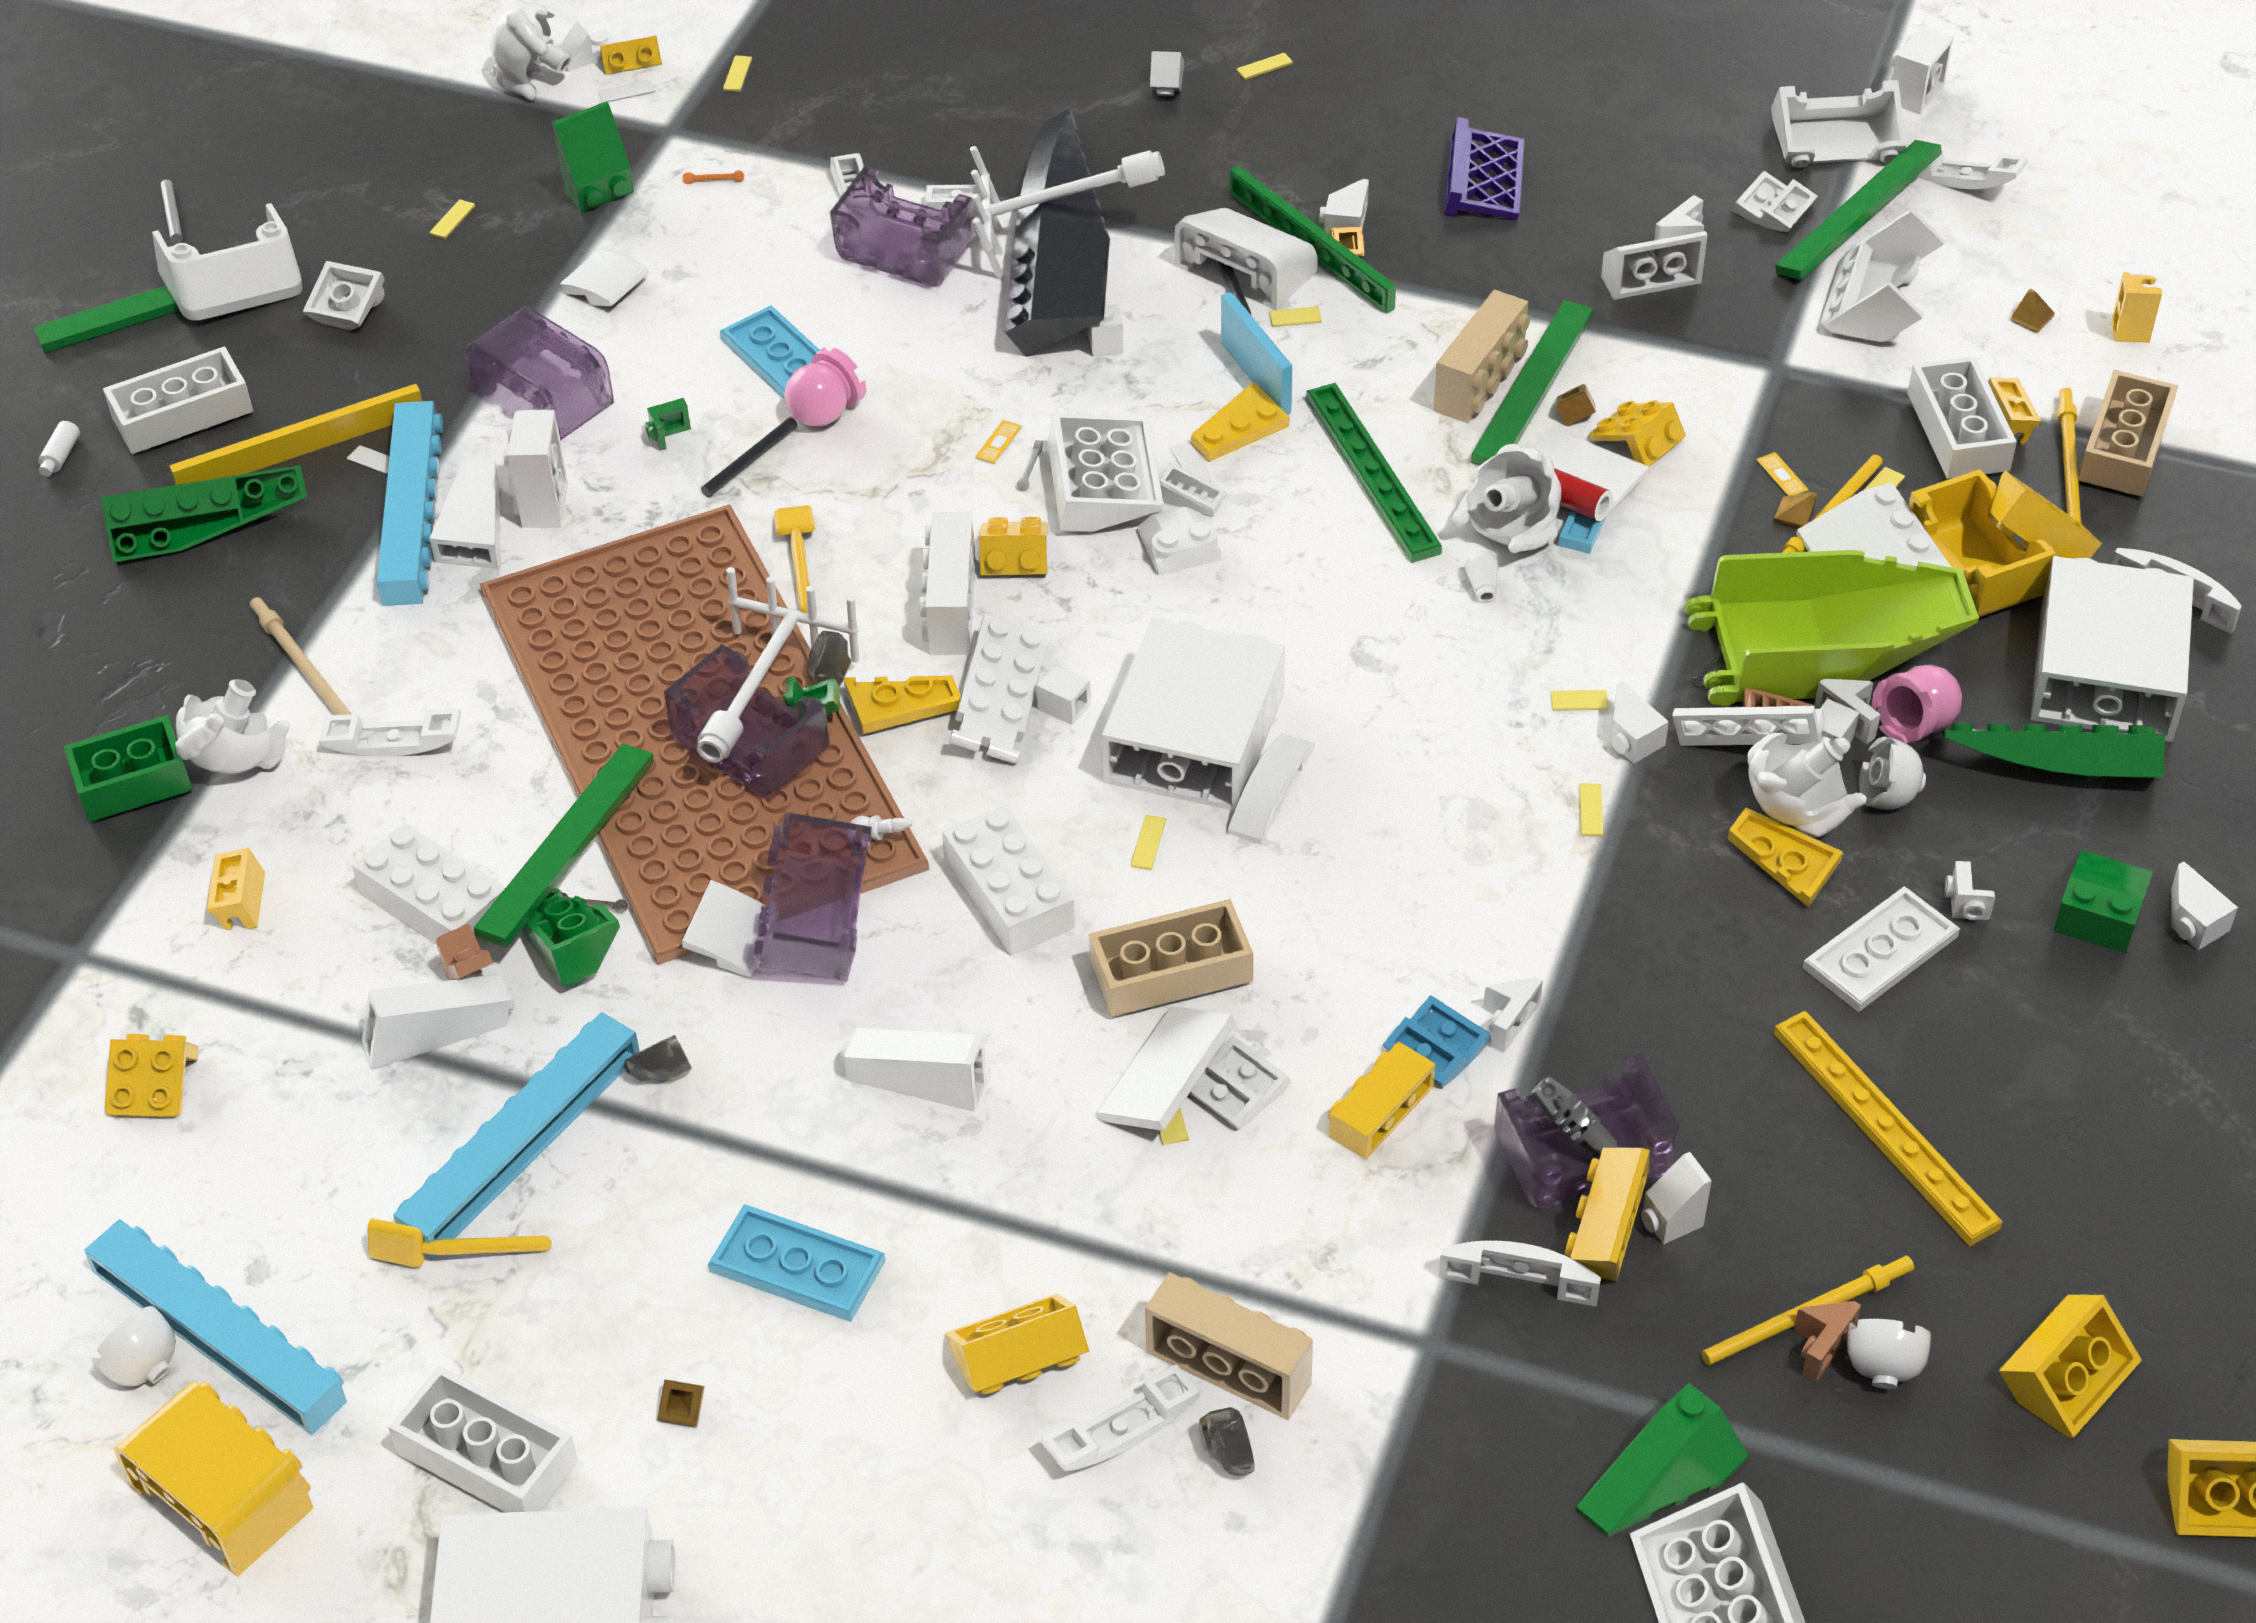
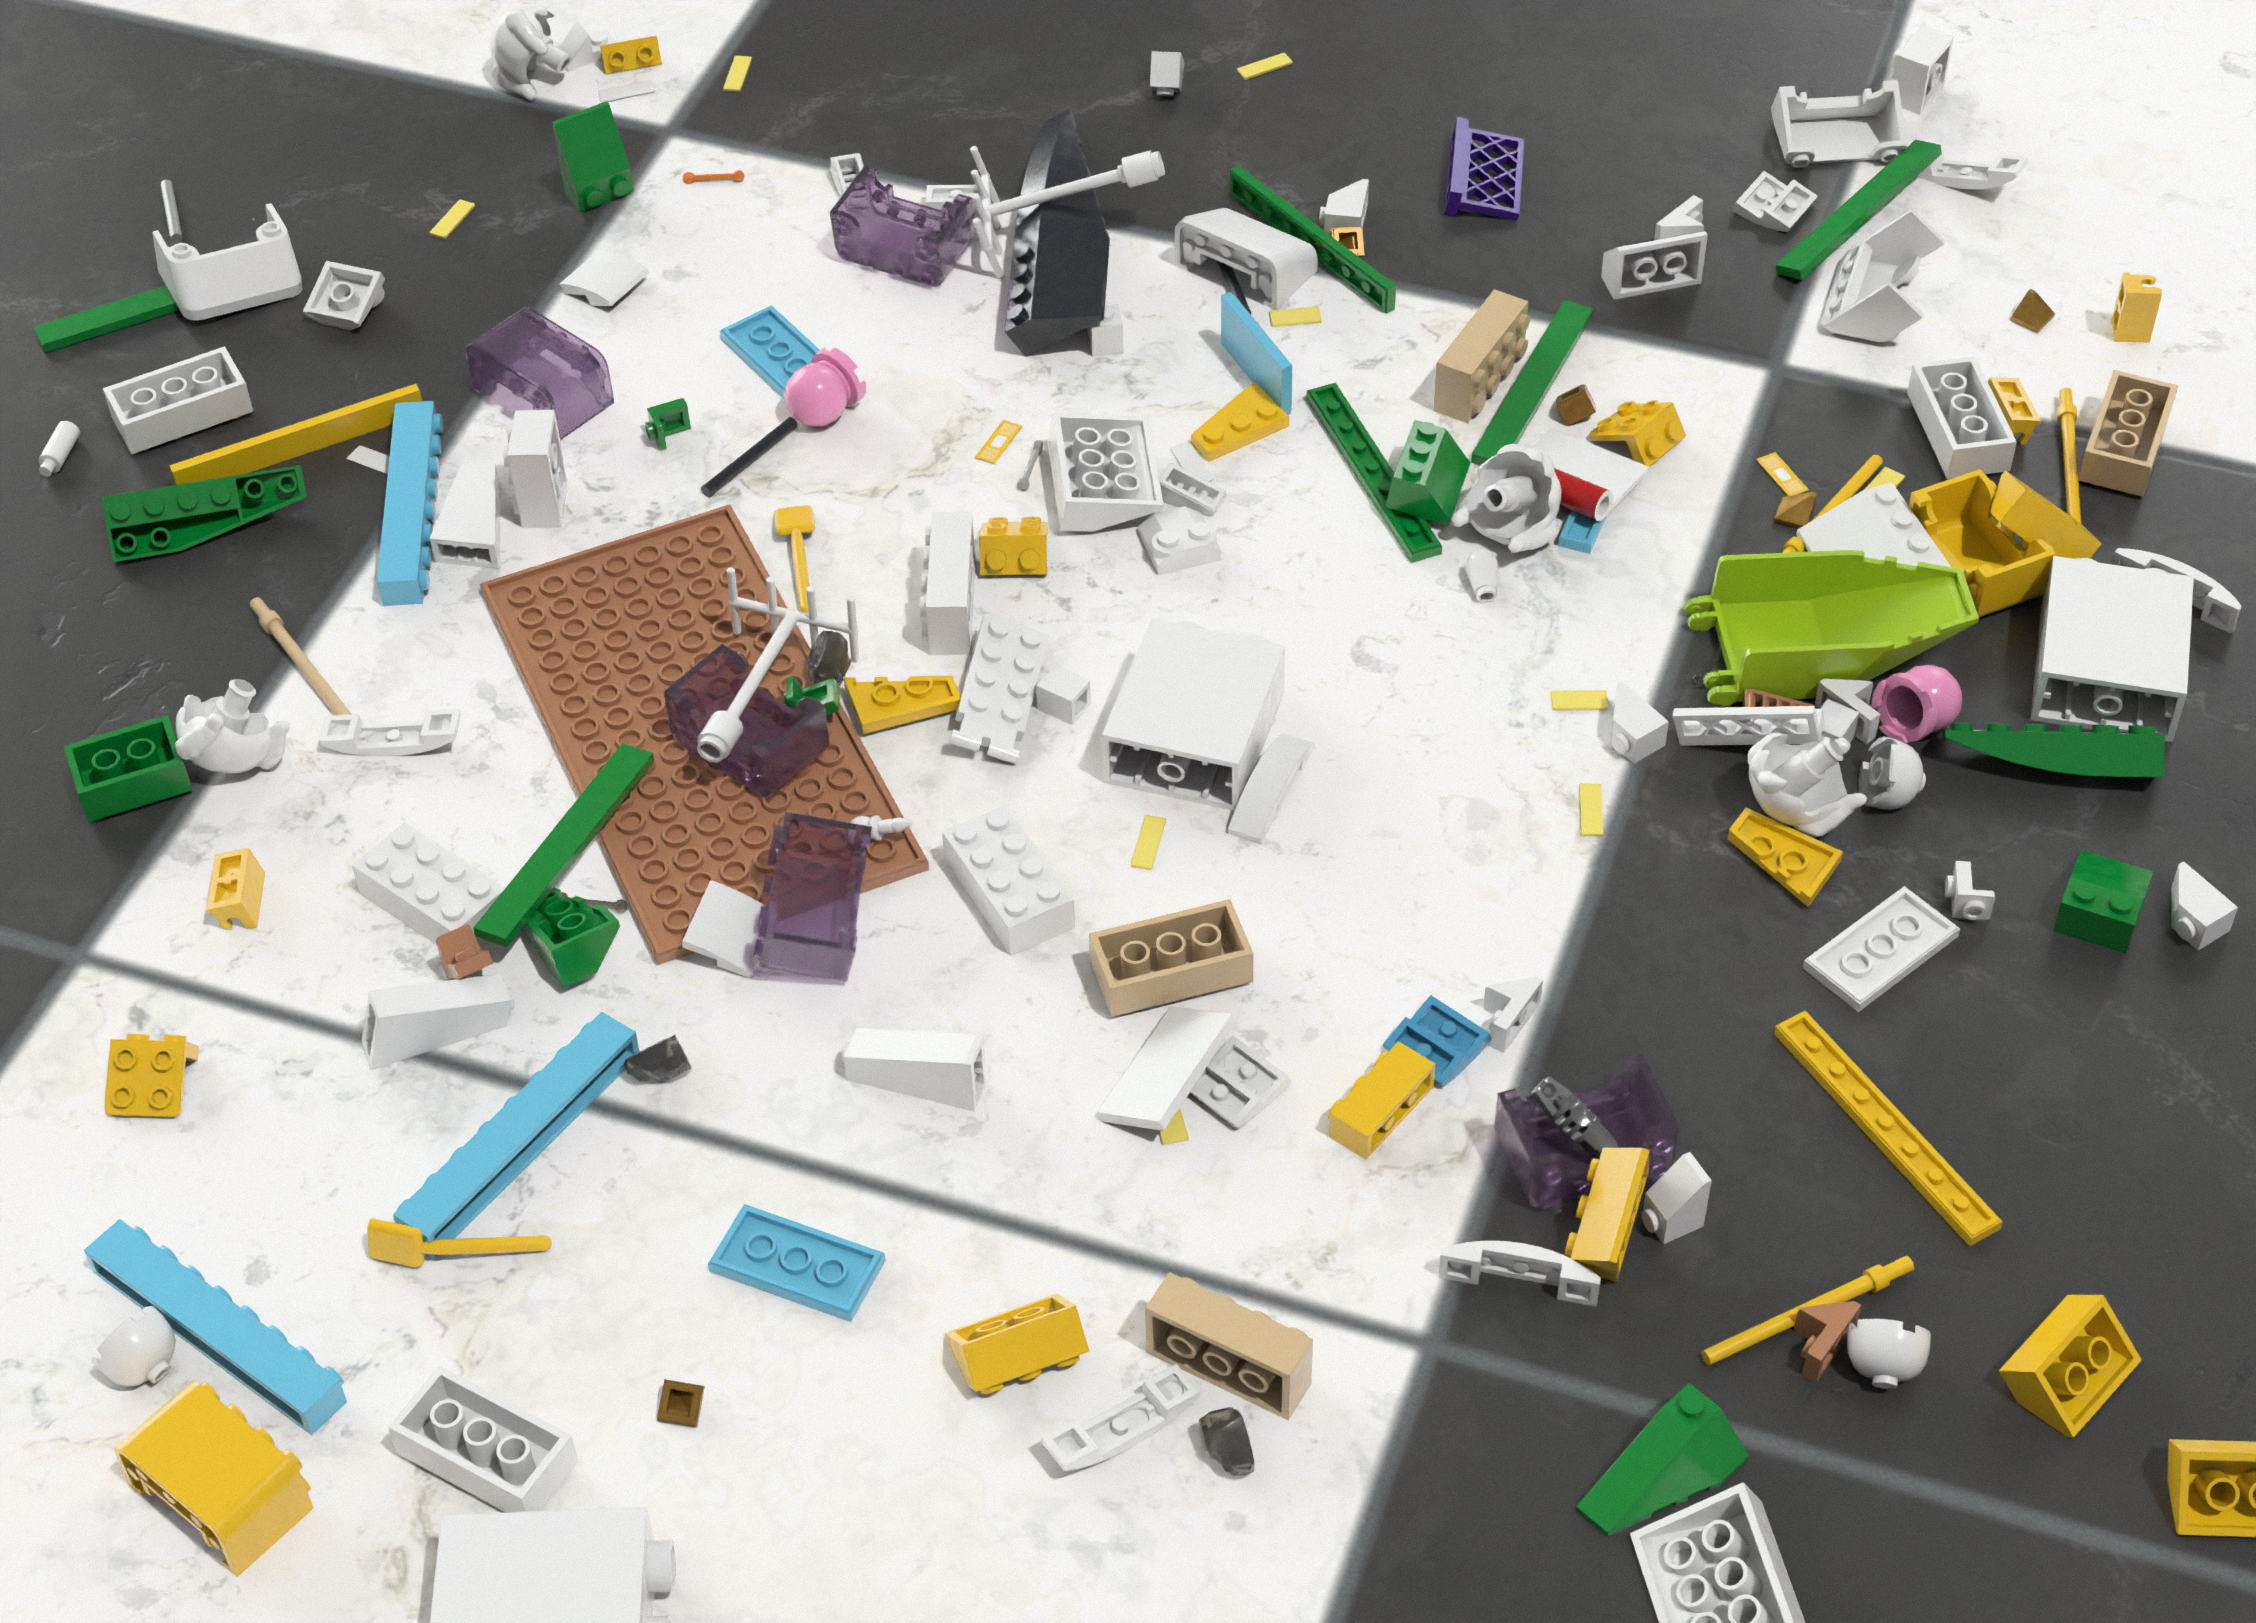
(1428, 474): none -> green slope

